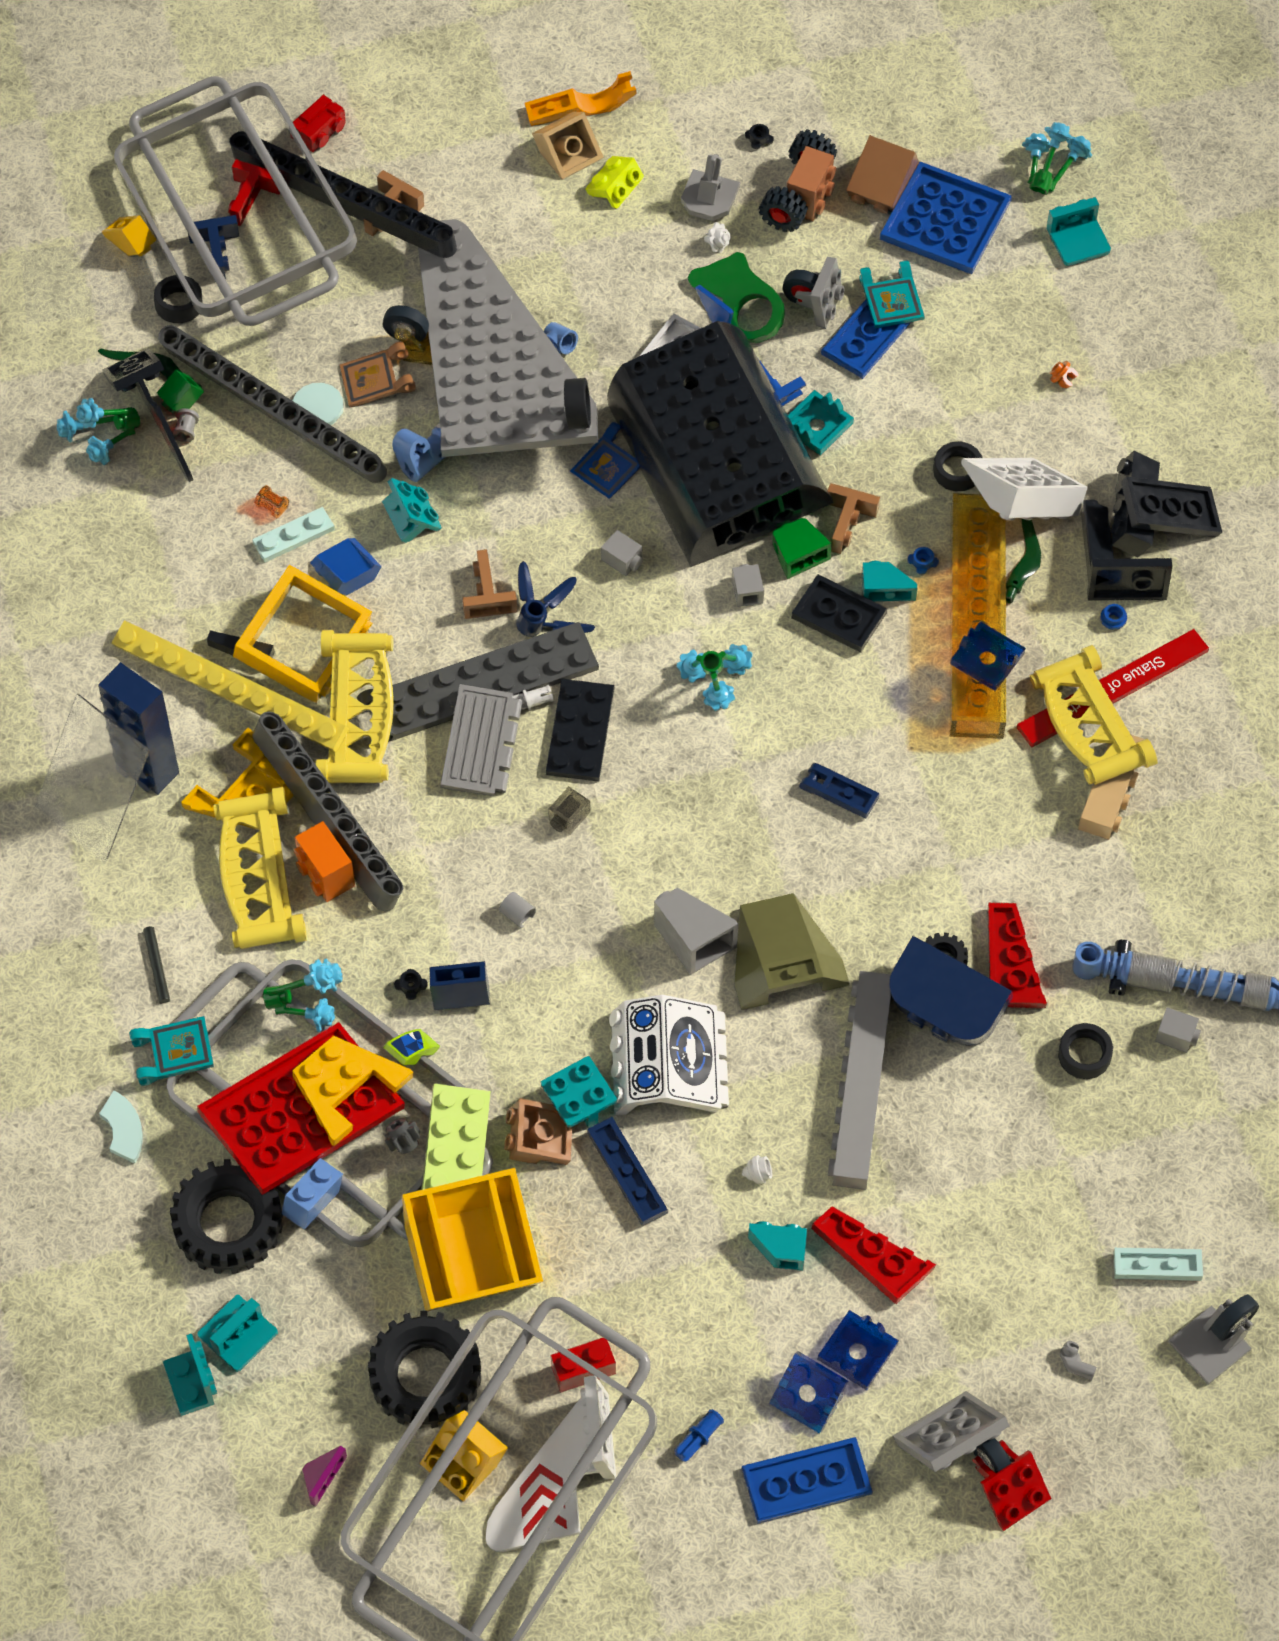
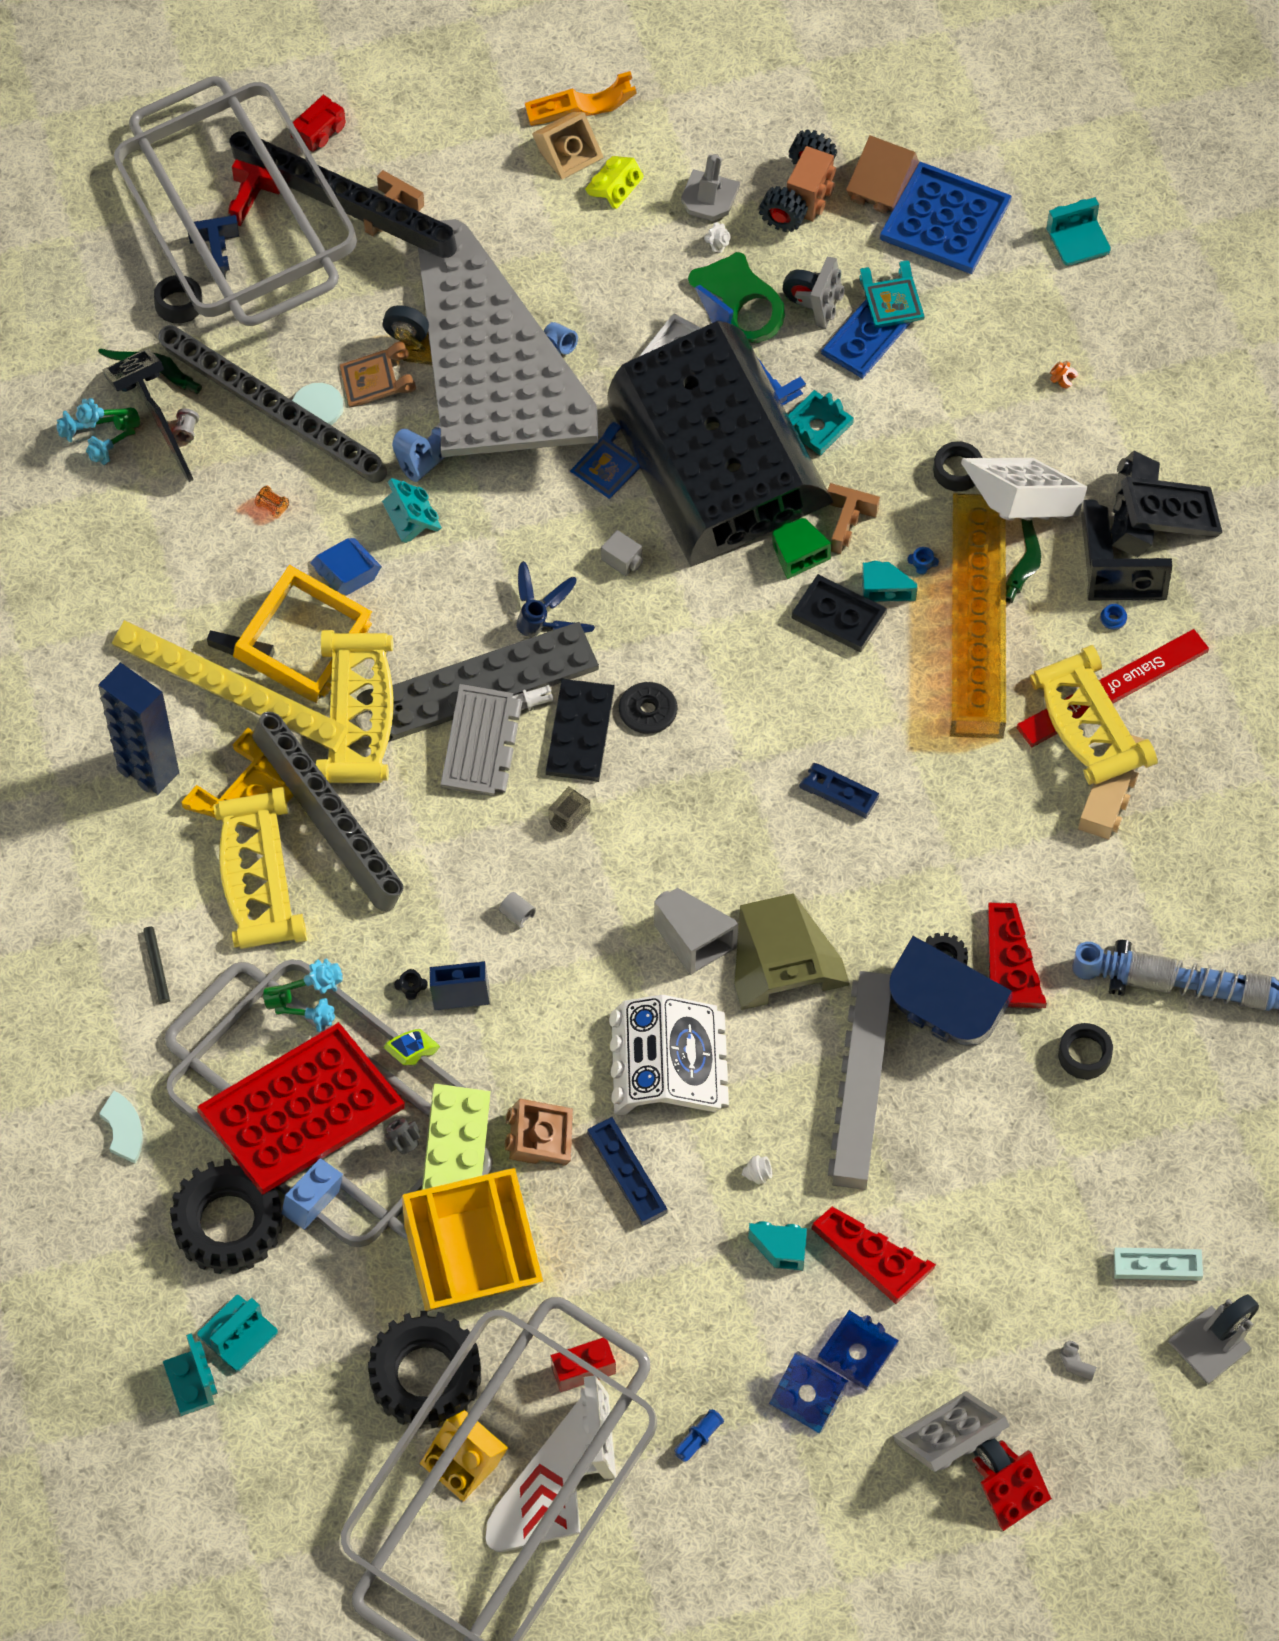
(91, 779): clear piece -> none
(130, 235): yellow slope -> none
(176, 1049): teal flag -> none
(179, 392): green brick -> none
(293, 534): light aqua plate -> none
(321, 1472): magenta slope -> none
(324, 862): orange brick -> none
(336, 1073): yellow wing -> none
(486, 602): medium nougat bracket -> none
(577, 403): black tyre -> none
(579, 1092): teal bracket -> none
(645, 722): none -> black wheel
(711, 663): medium azure plant -> none
(747, 585): light grey brick -> none
(759, 130): black plate -> none
(806, 1480): blue tile -> none
(983, 640): clear blue piece -> none
(1038, 143): medium azure plant -> none
(1178, 1030): light grey brick -> none

